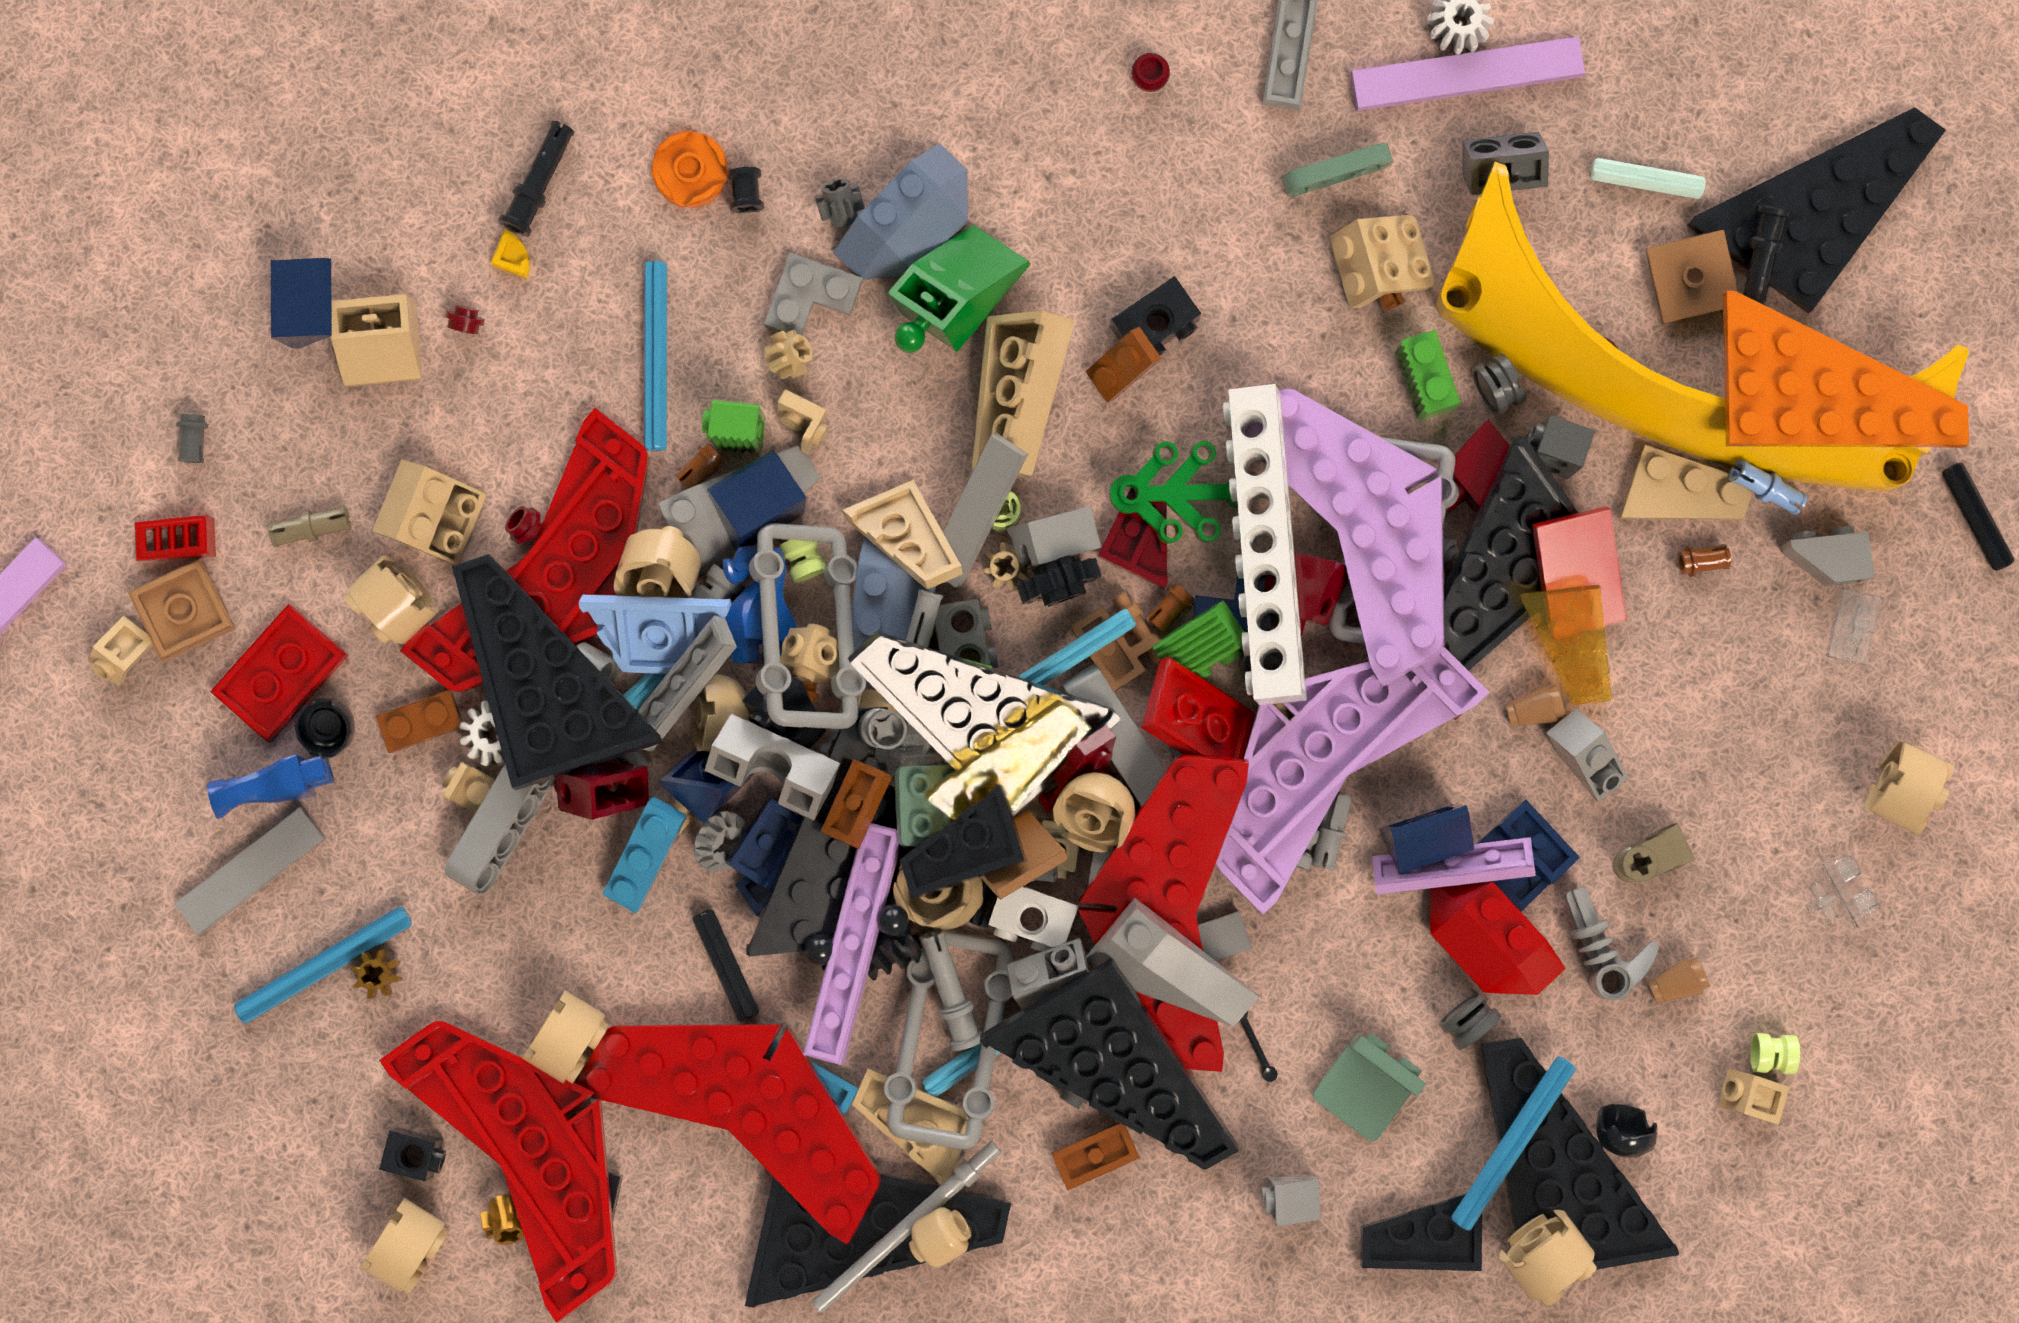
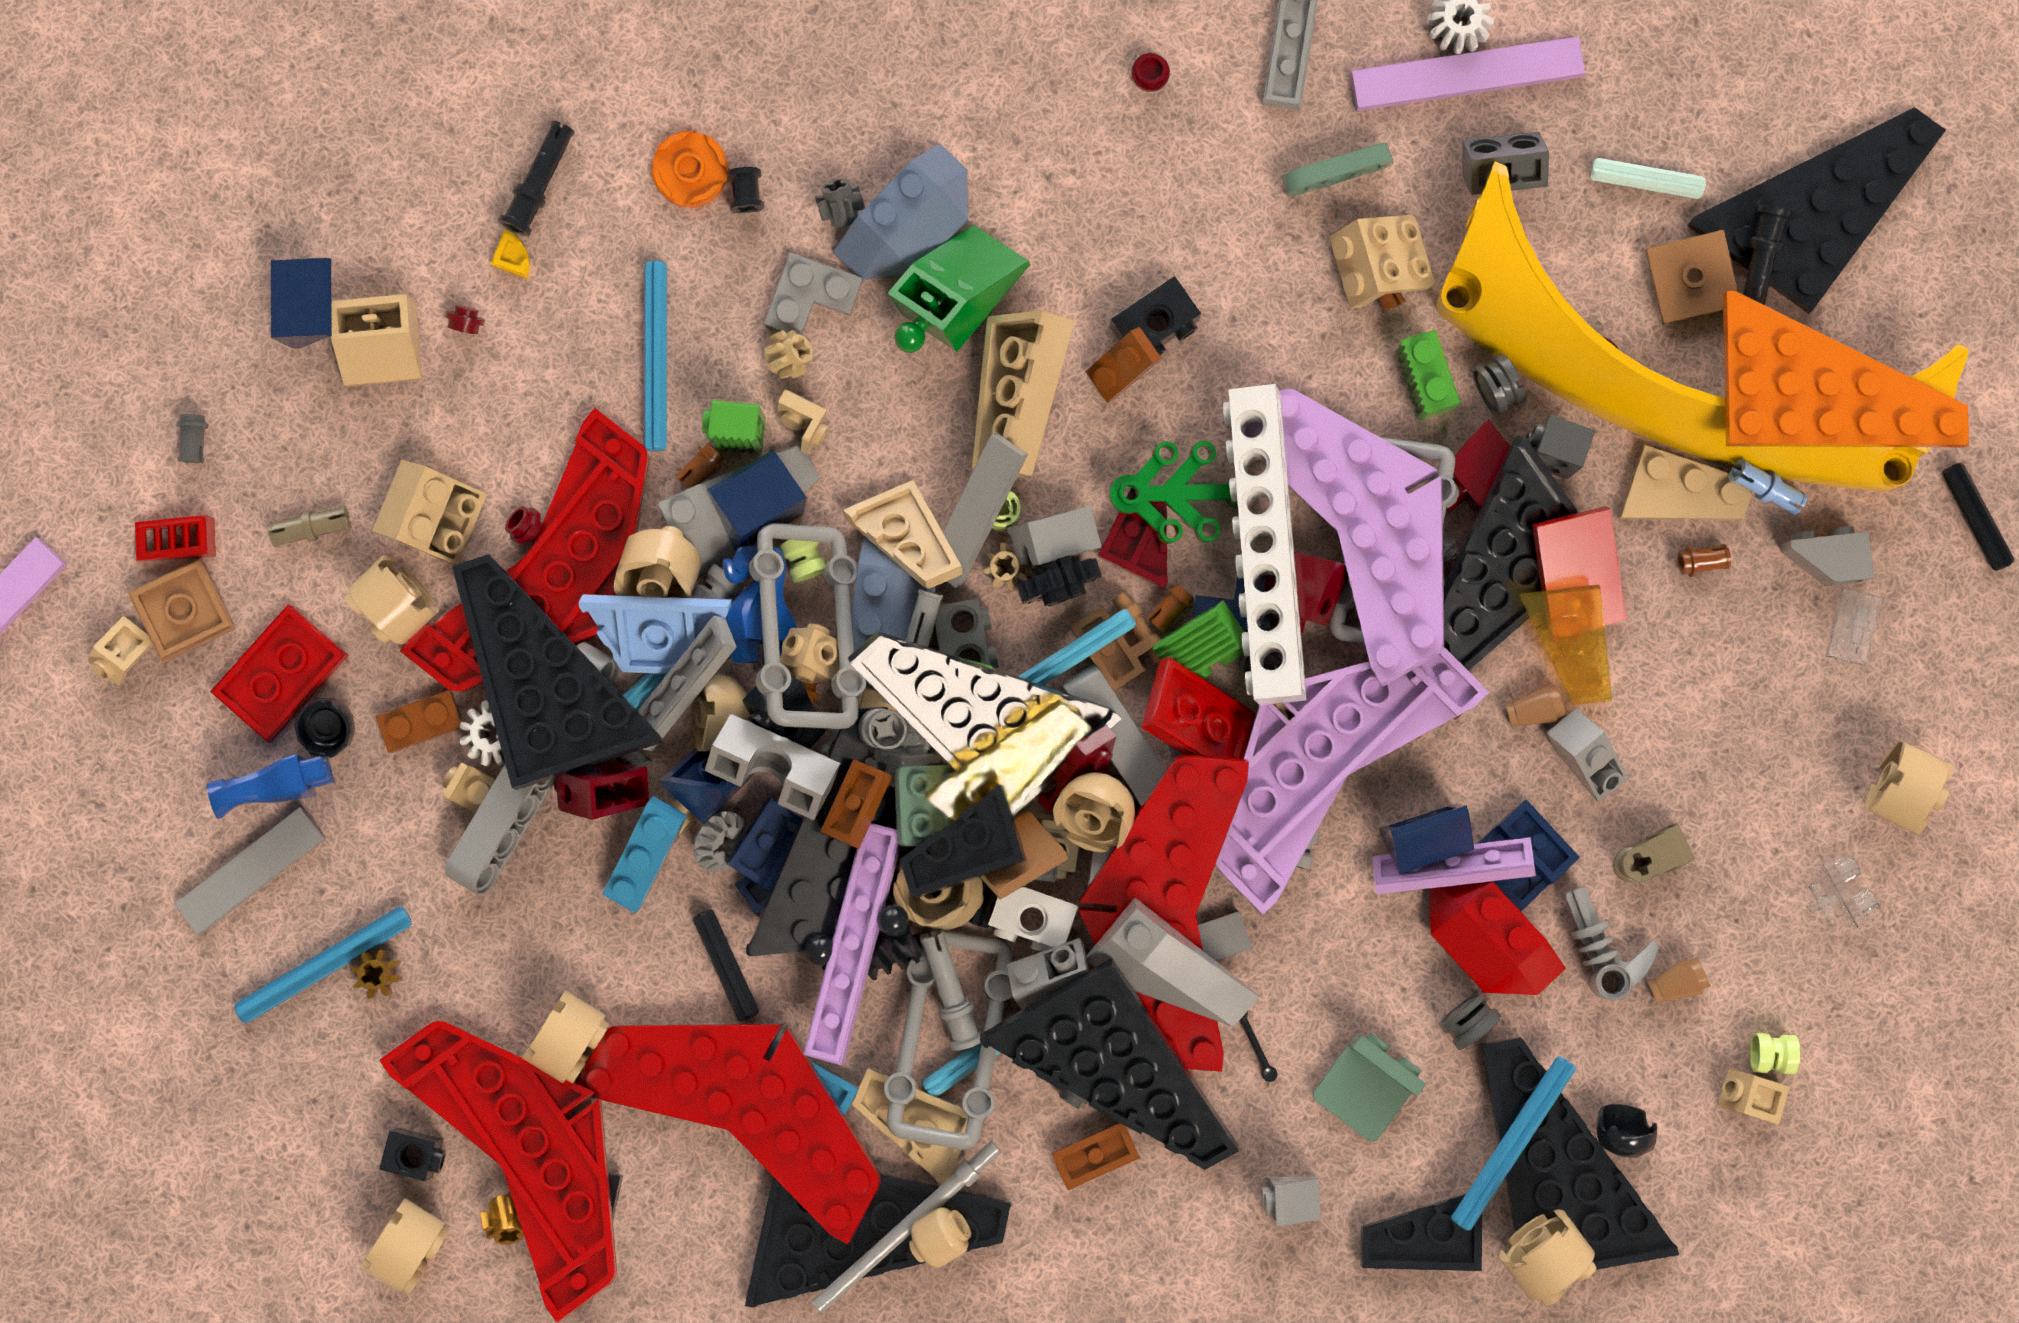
(1332, 832): light grey axle -> none

